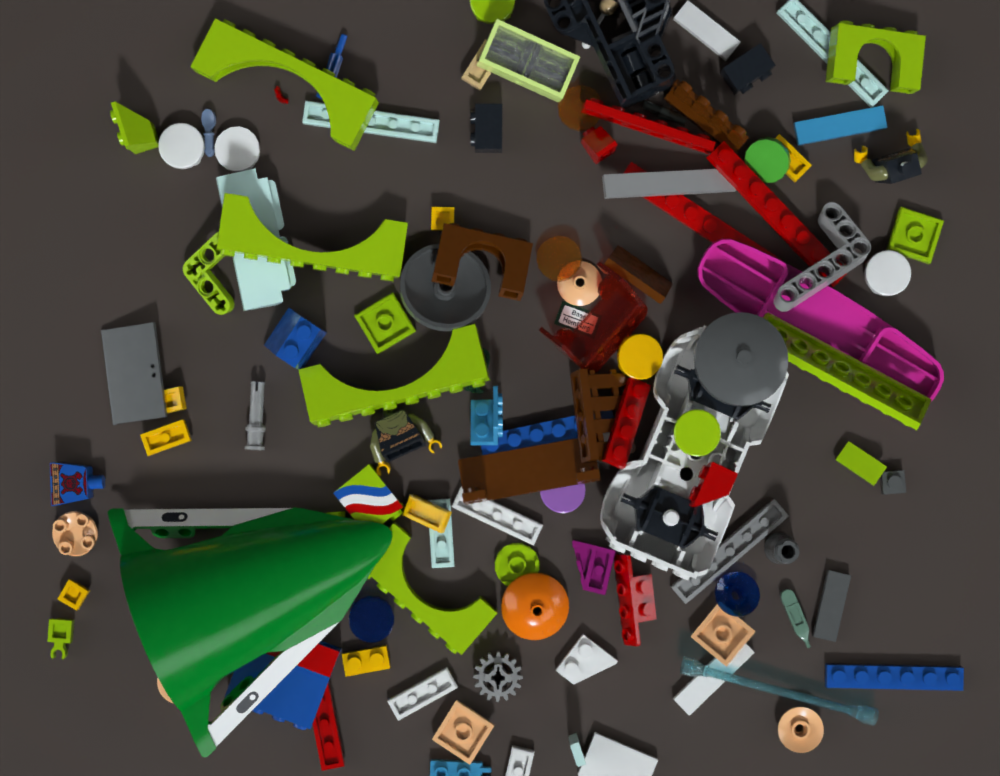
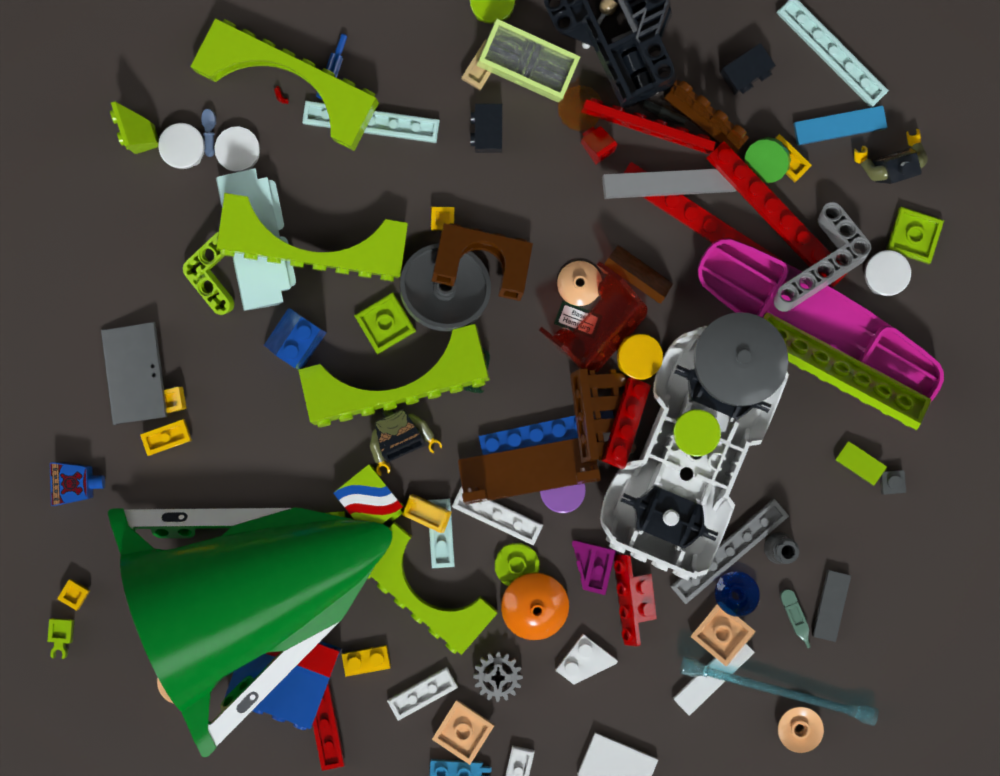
(74, 533): light nougat dish -> none
(255, 427): light grey pin -> none
(371, 619): clear blue tile -> none
(487, 420): dark azure bracket -> none
(559, 258): clear orange tile -> none
(576, 750): light aqua tile -> none
(706, 30): white tile -> none
(714, 484): red slope -> none
(894, 677): blue plate -> none
(903, 47): lime arch -> none

